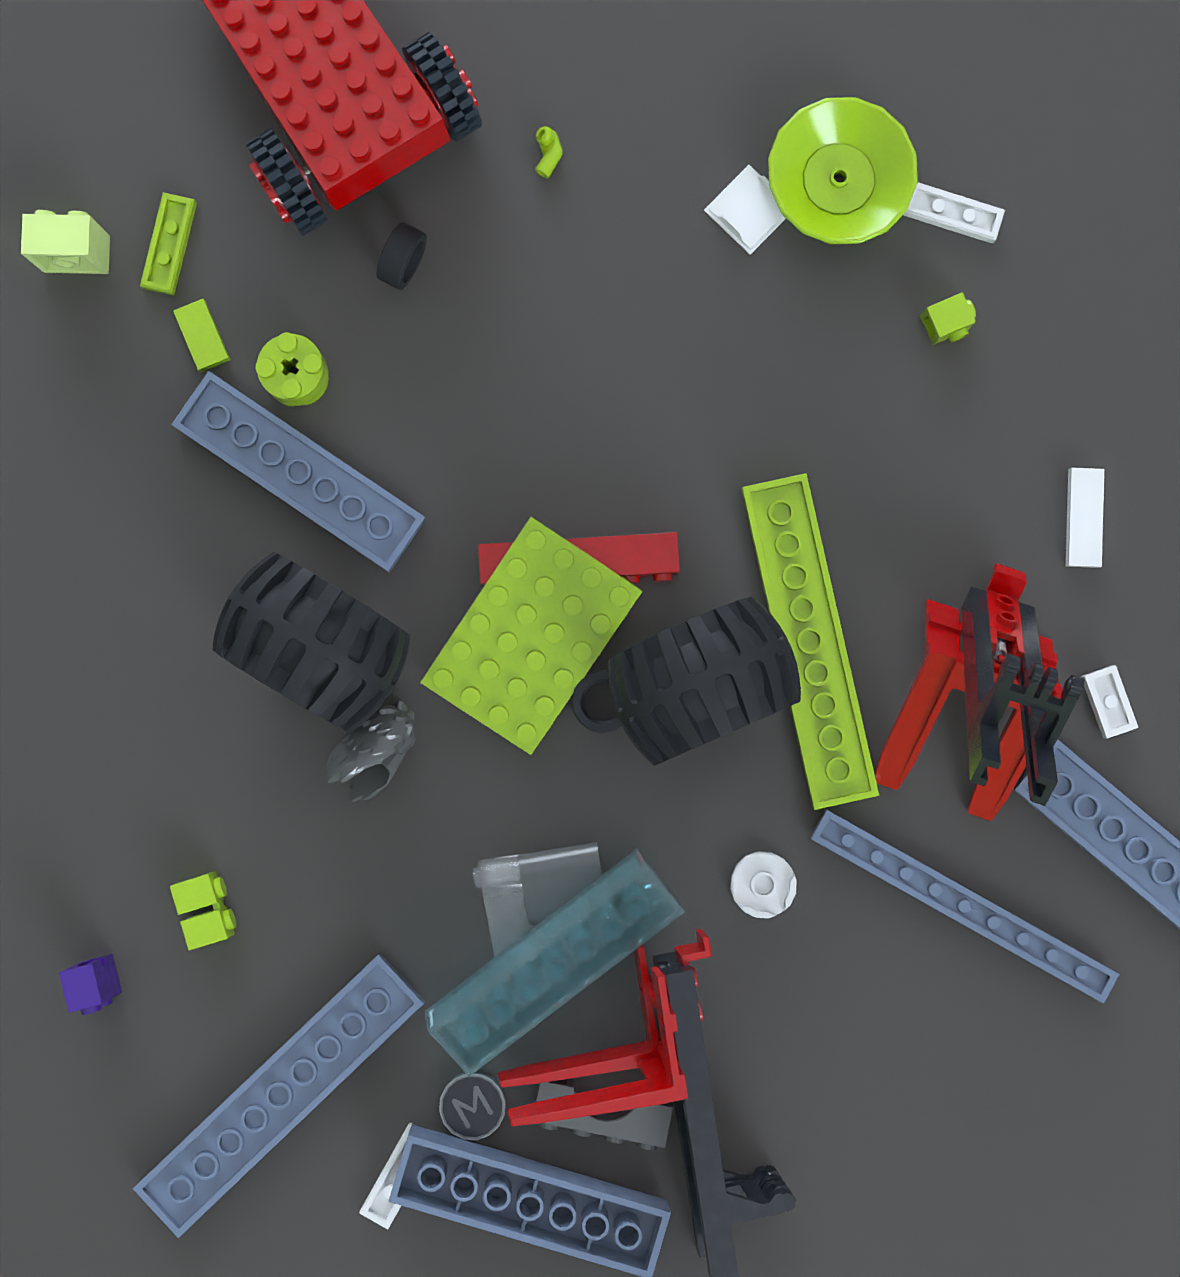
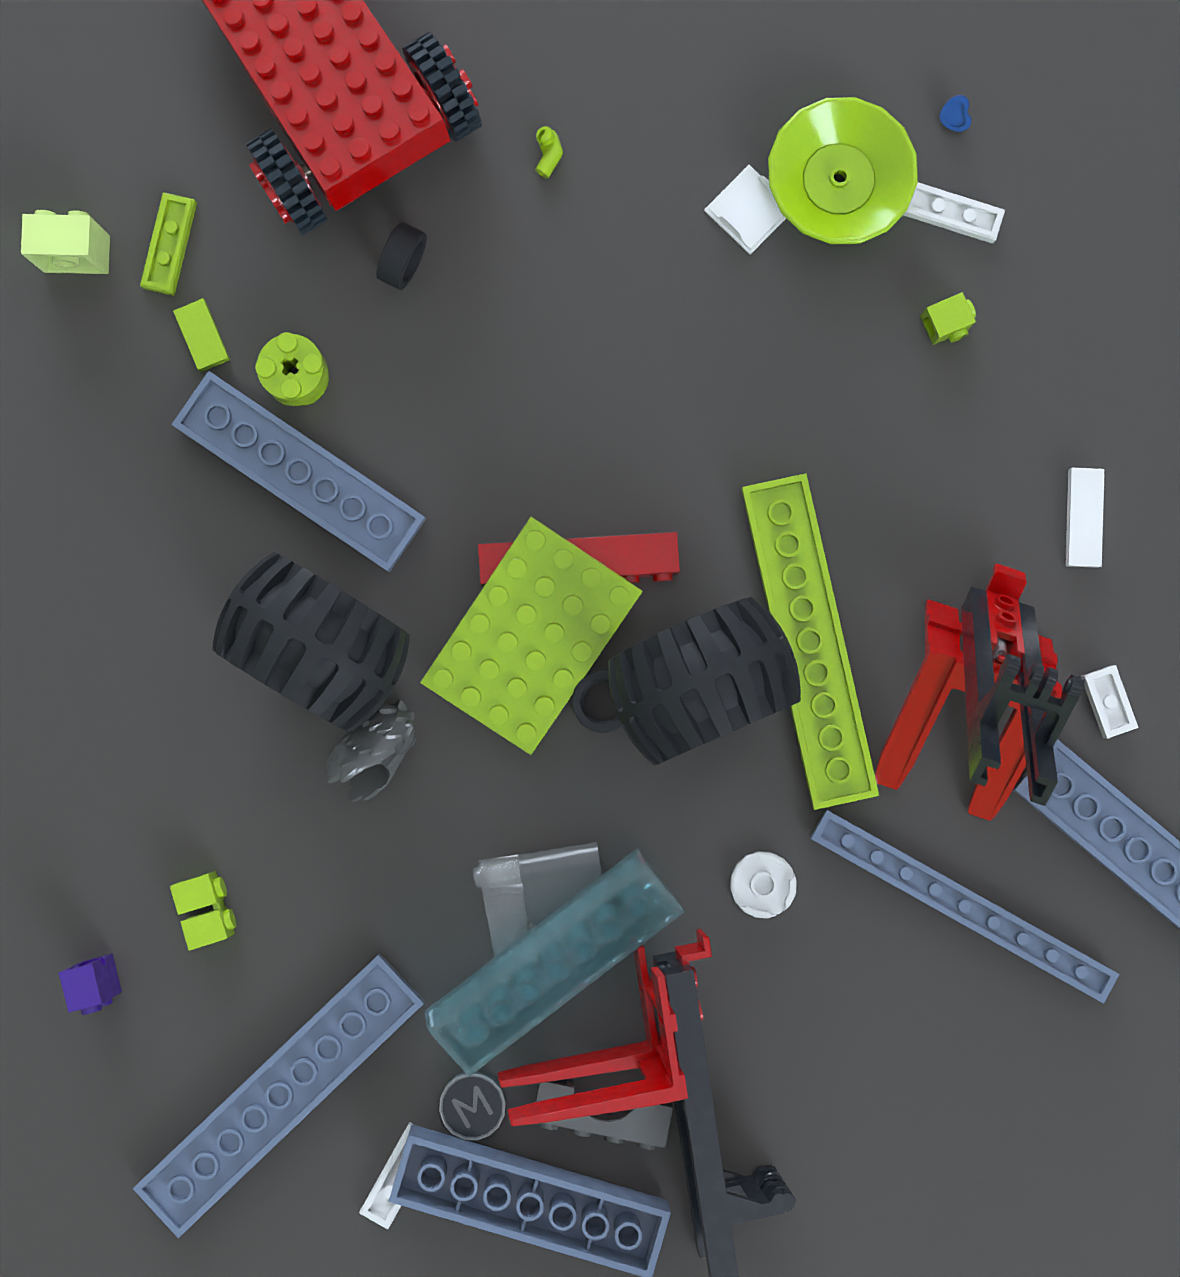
(955, 114): none -> blue piece

